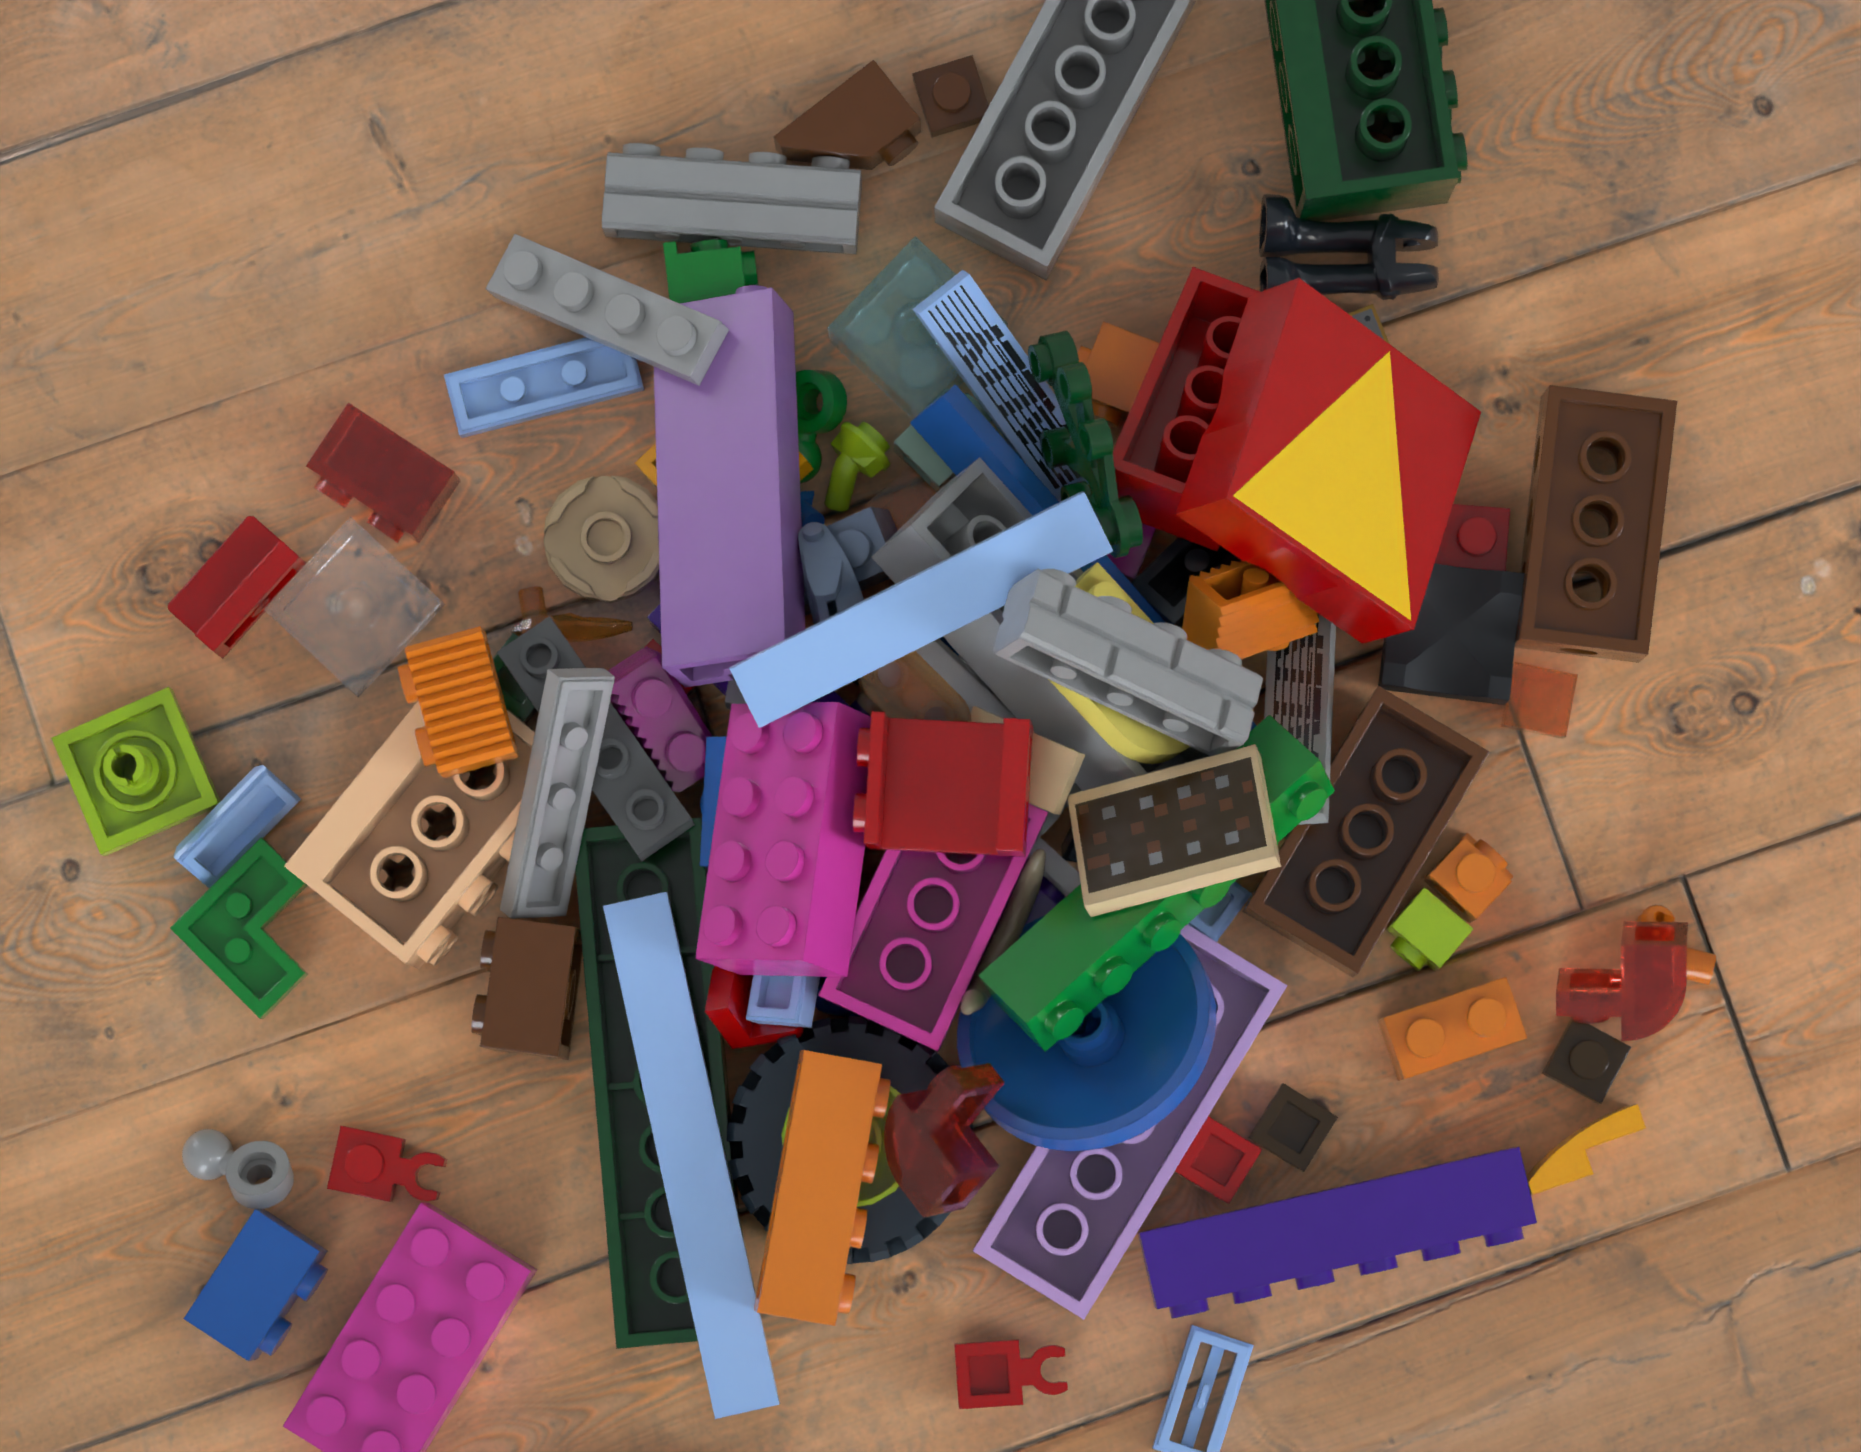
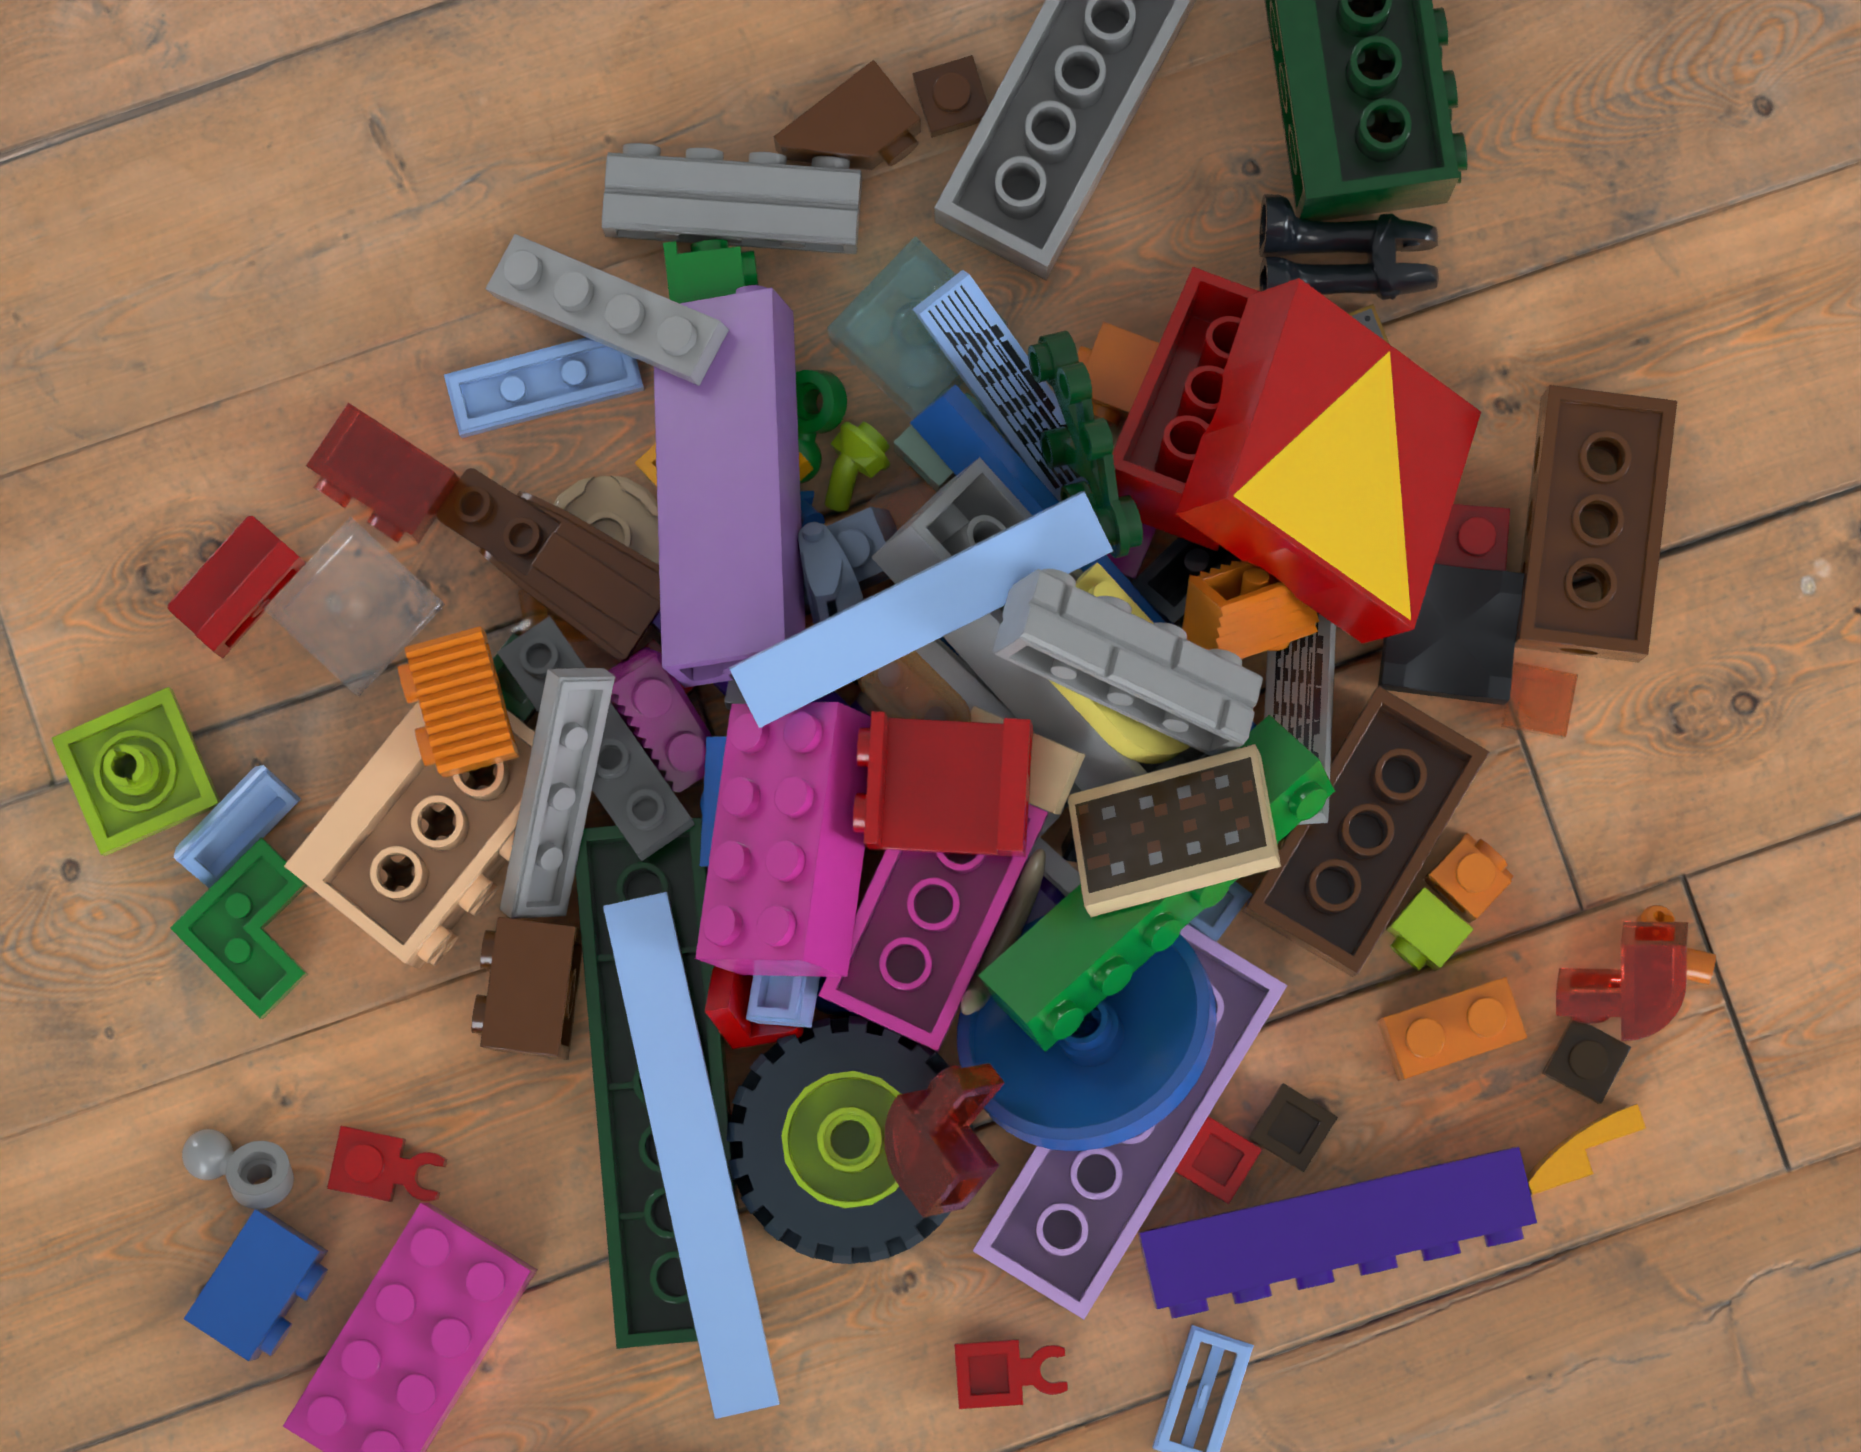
(559, 561): none -> reddish brown piece
(819, 1188): orange brick -> none

